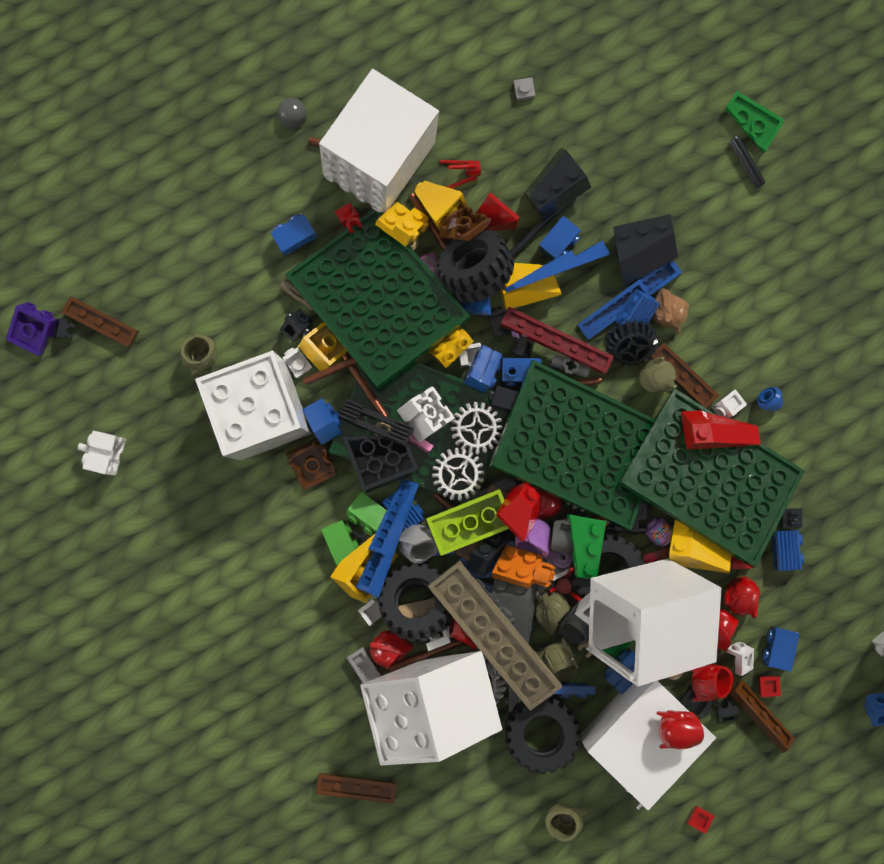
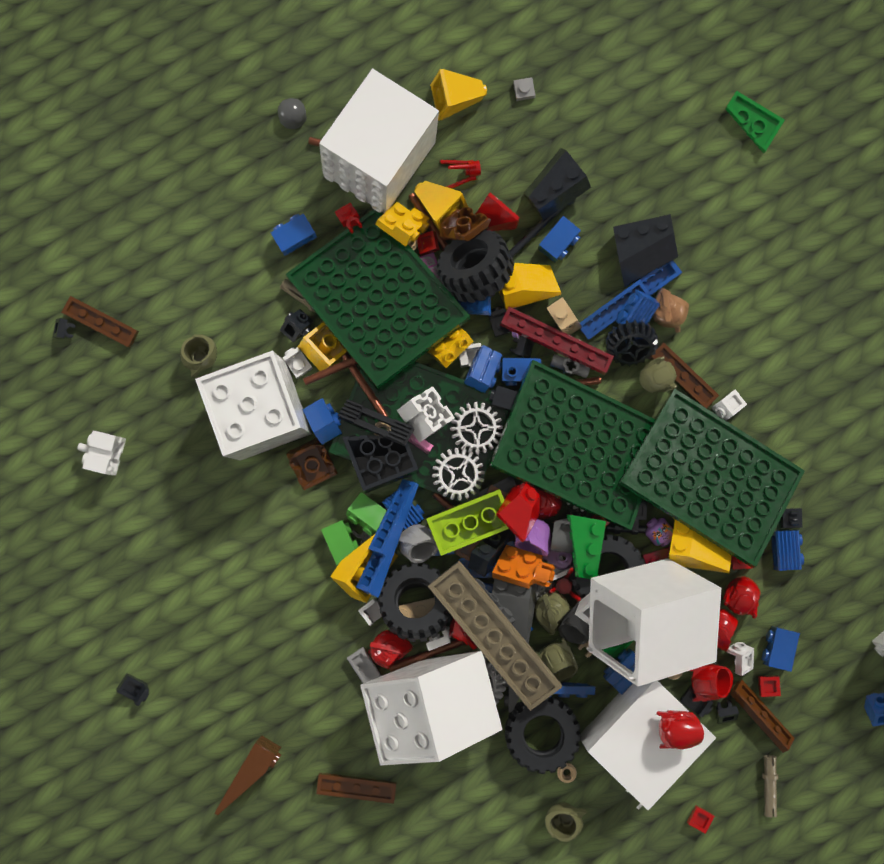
(31, 328): dark purple plate -> none
(133, 689): none -> black bracket
(259, 760): none -> reddish brown slope
(427, 243): none -> red plate
(455, 92): none -> yellow slope
(561, 264): blue slope -> none
(564, 316): none -> tan torso
(567, 778): none -> tan plate
(709, 430): red wedge -> none
(747, 161): black axle -> none
(770, 399): blue cone -> none
(770, 787): none -> dark tan pin

